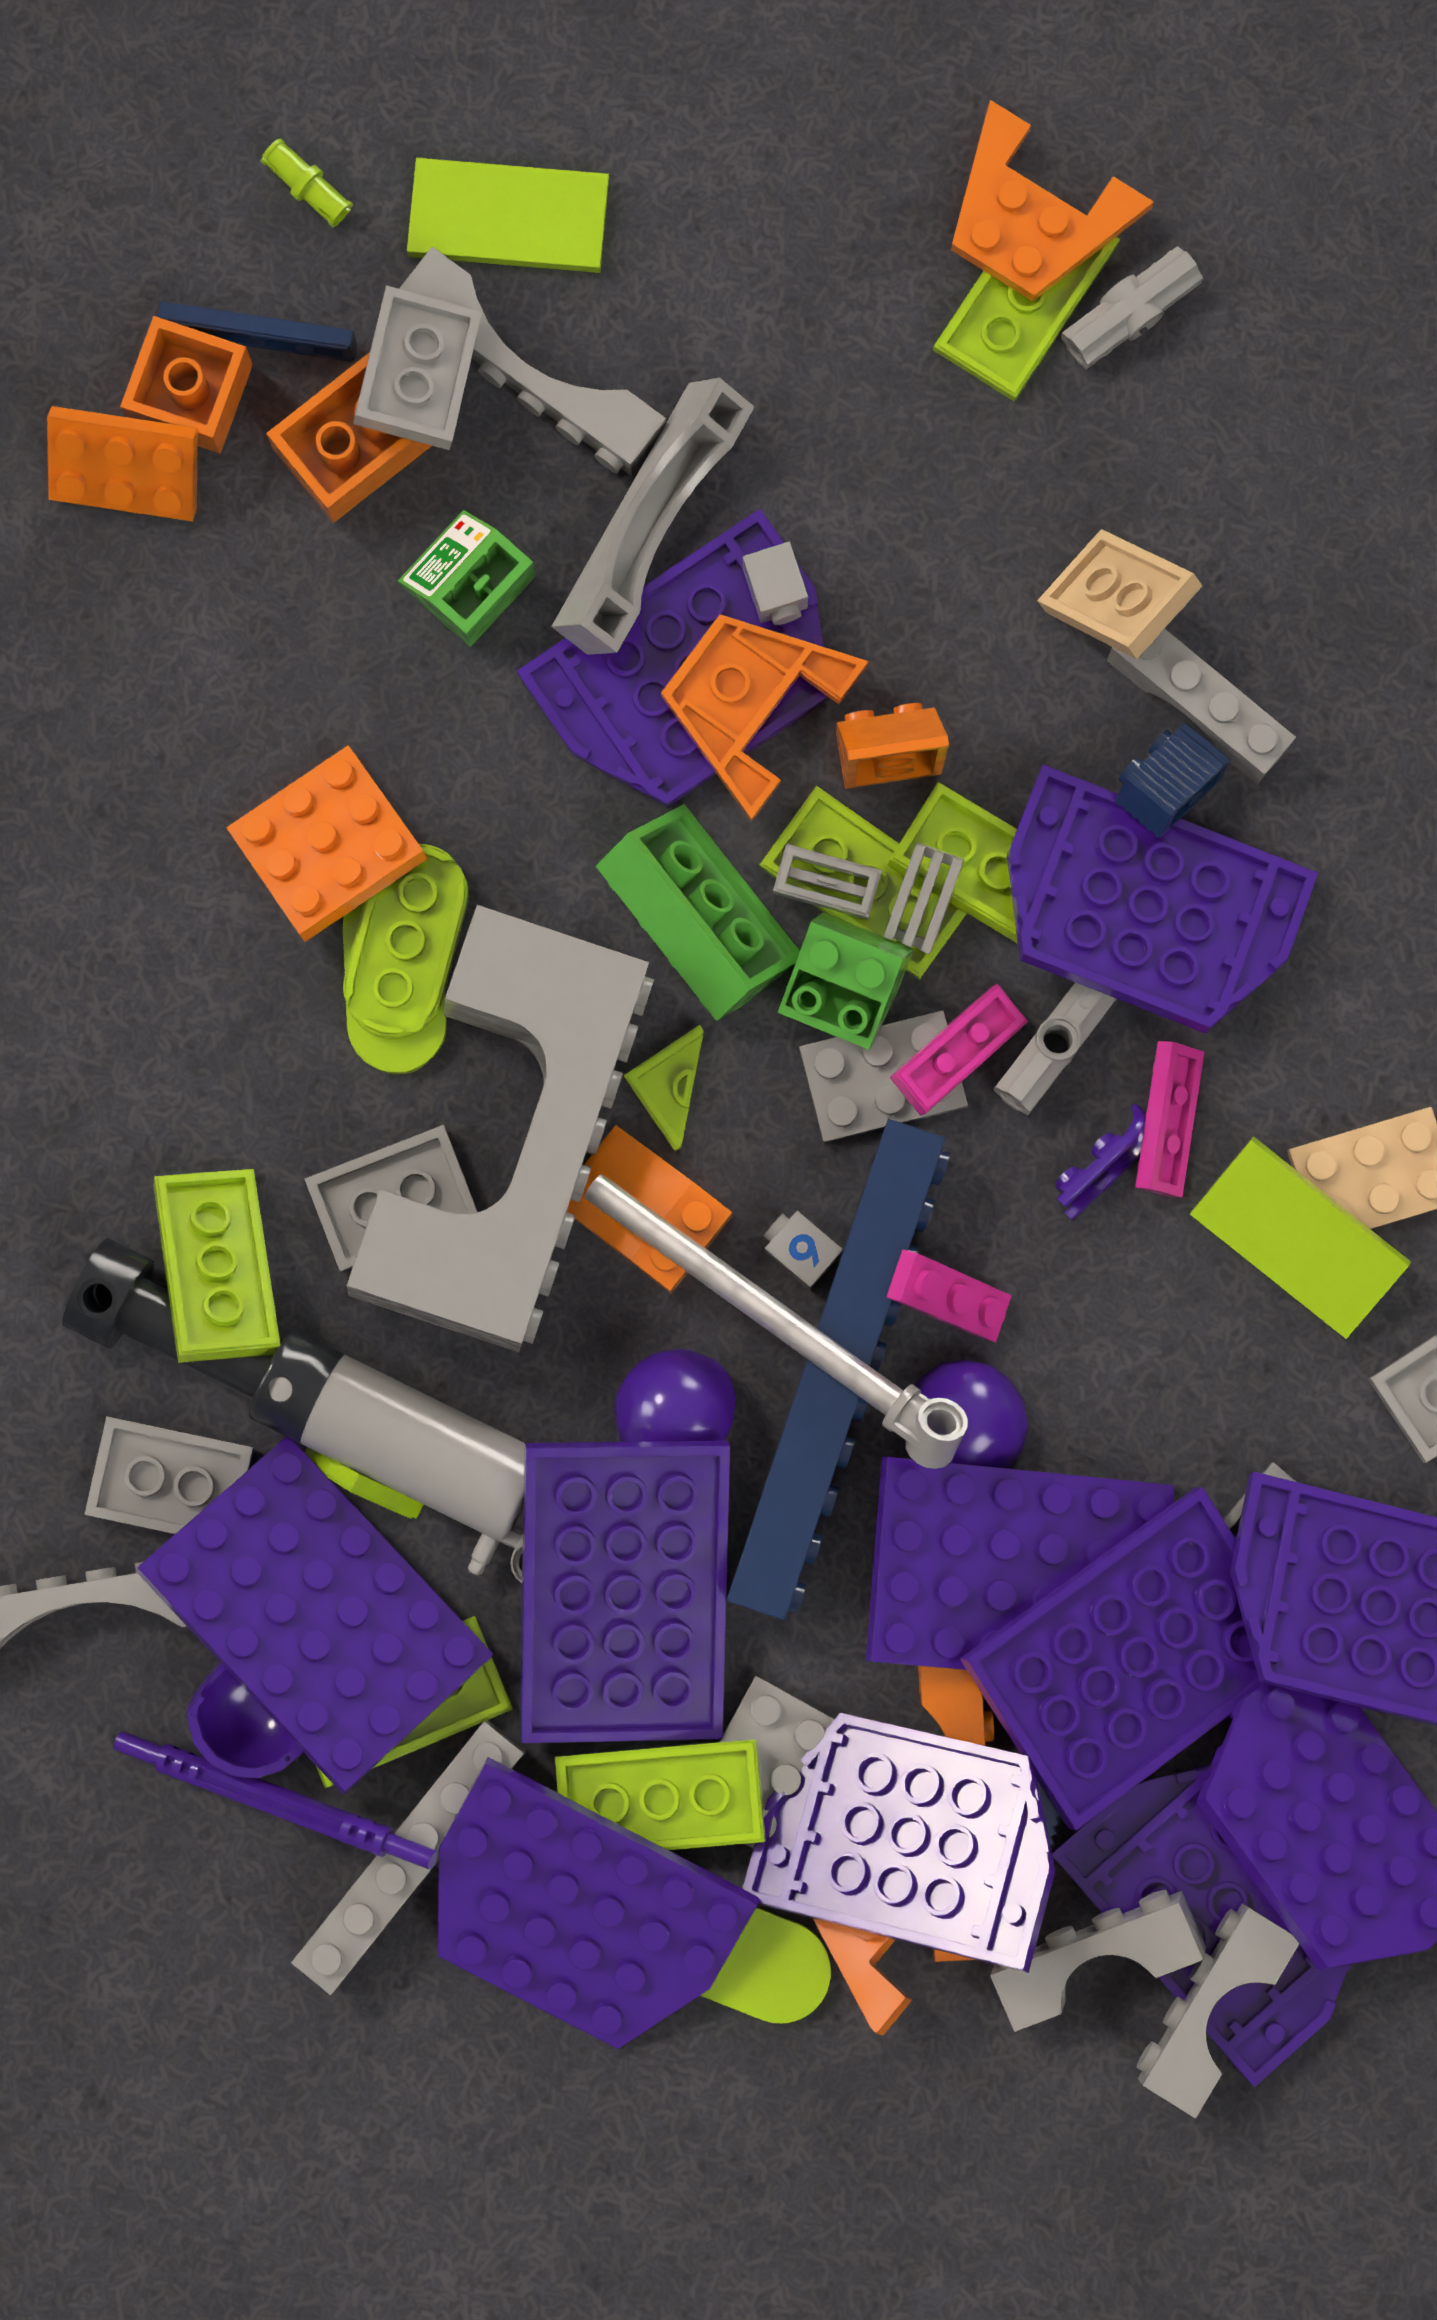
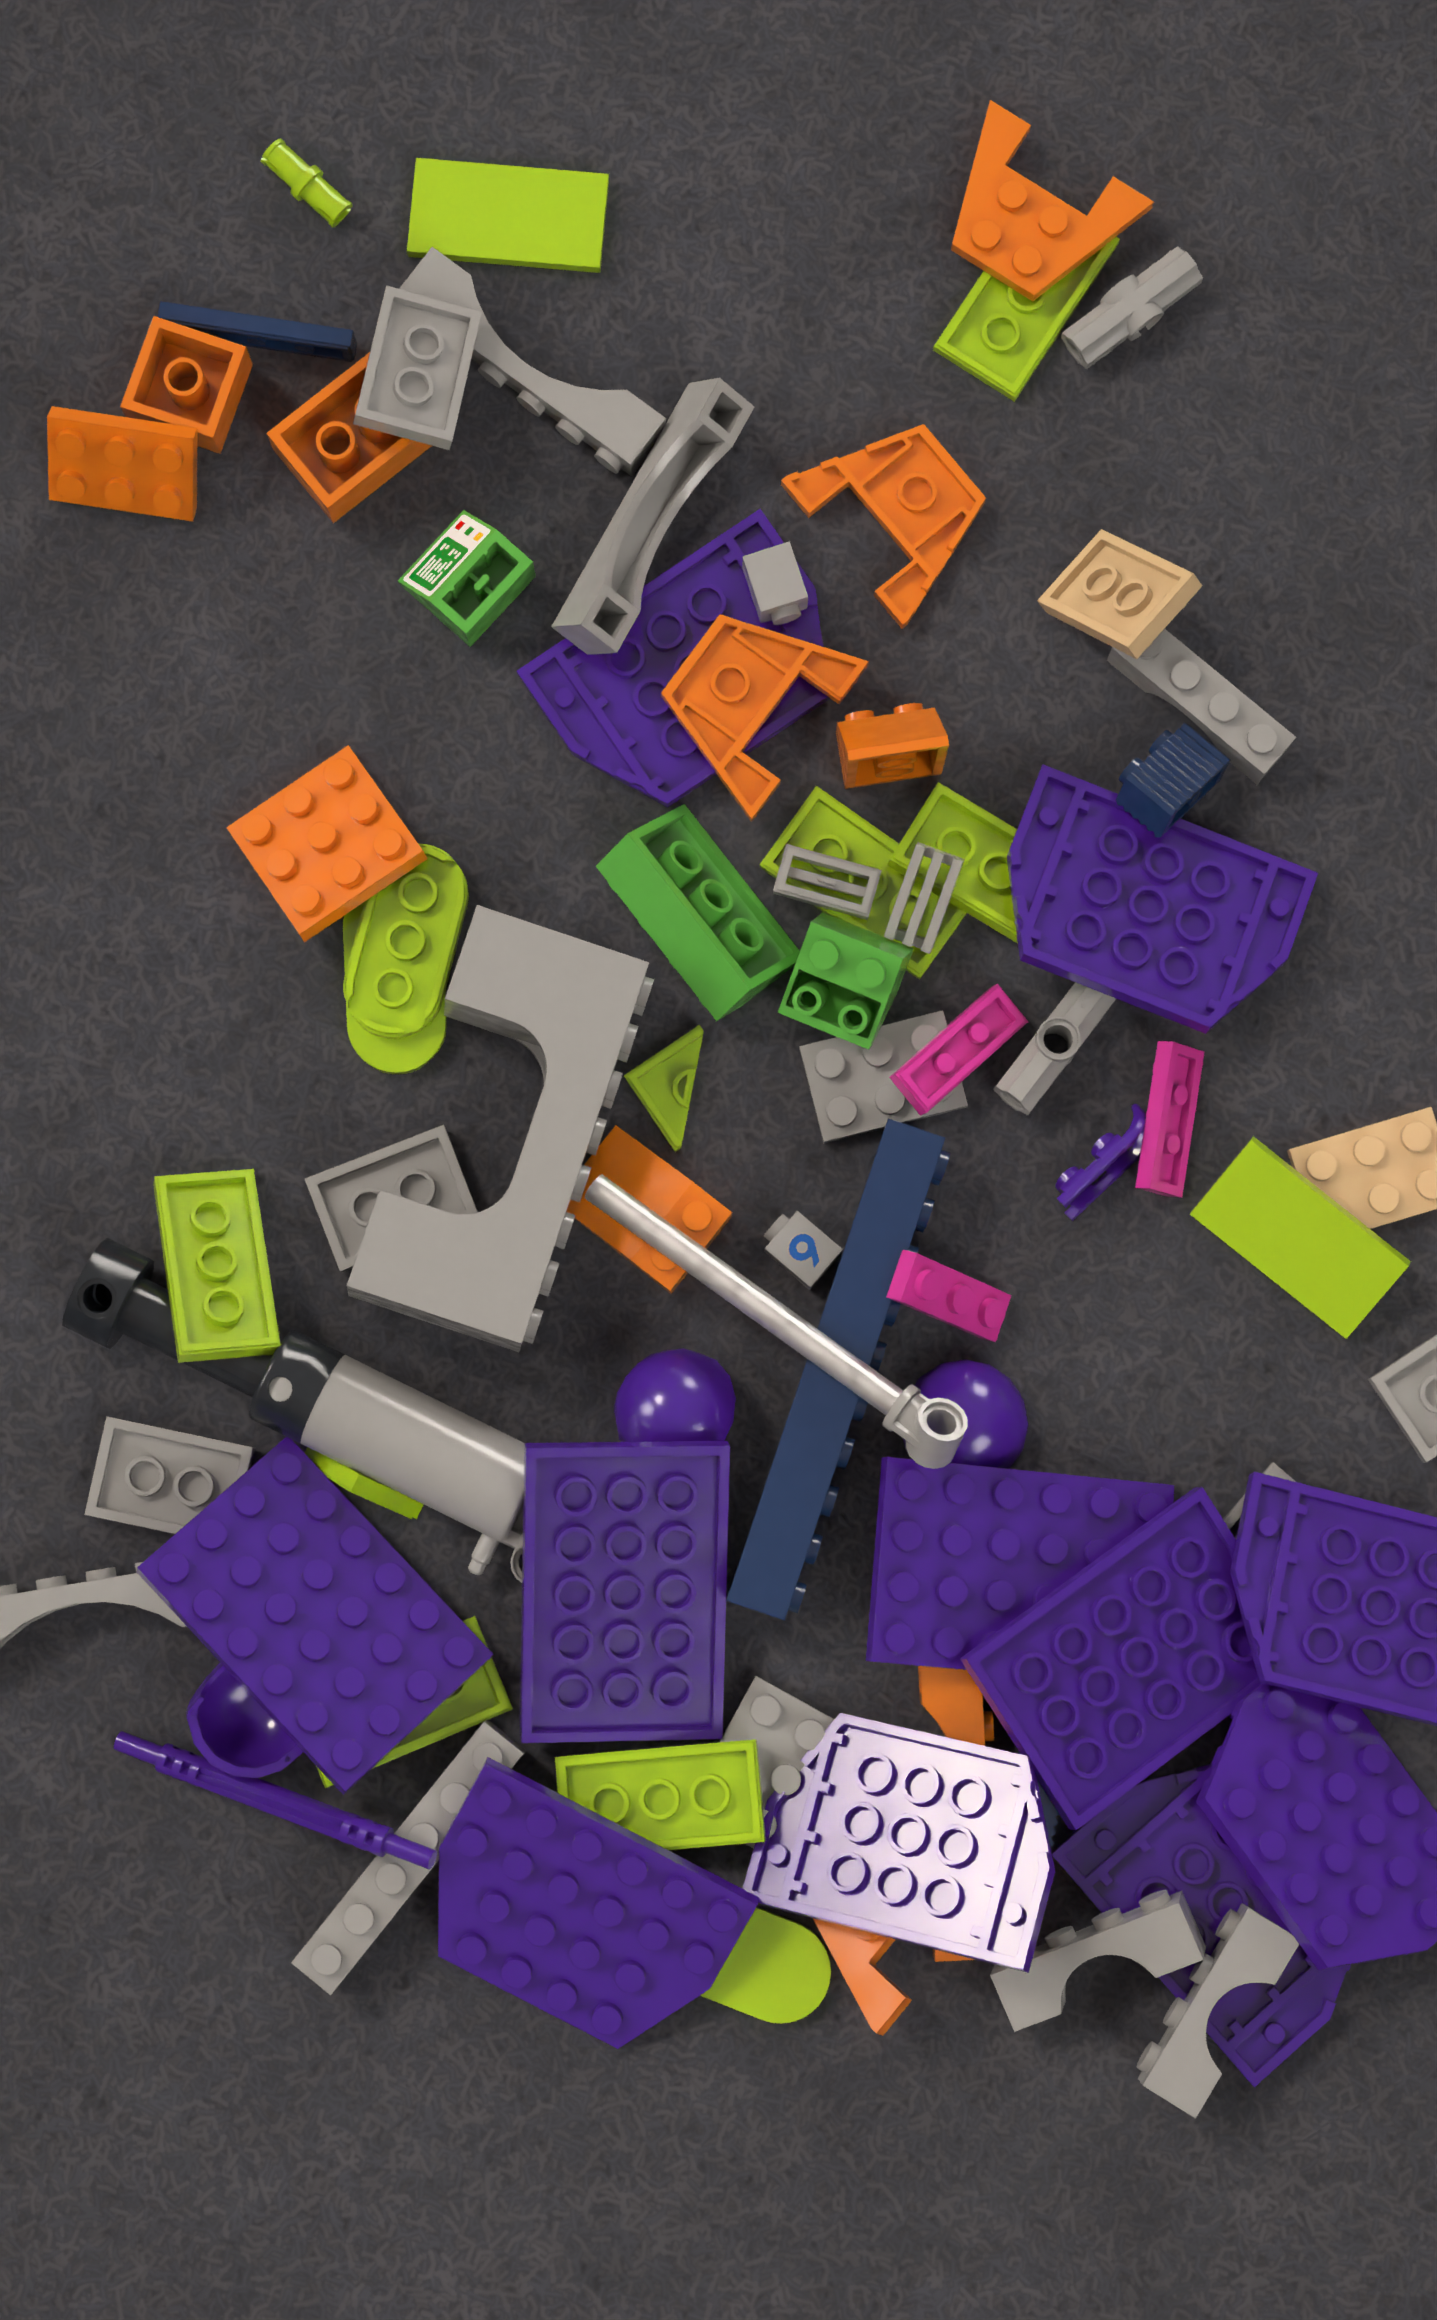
(913, 495): none -> orange wing

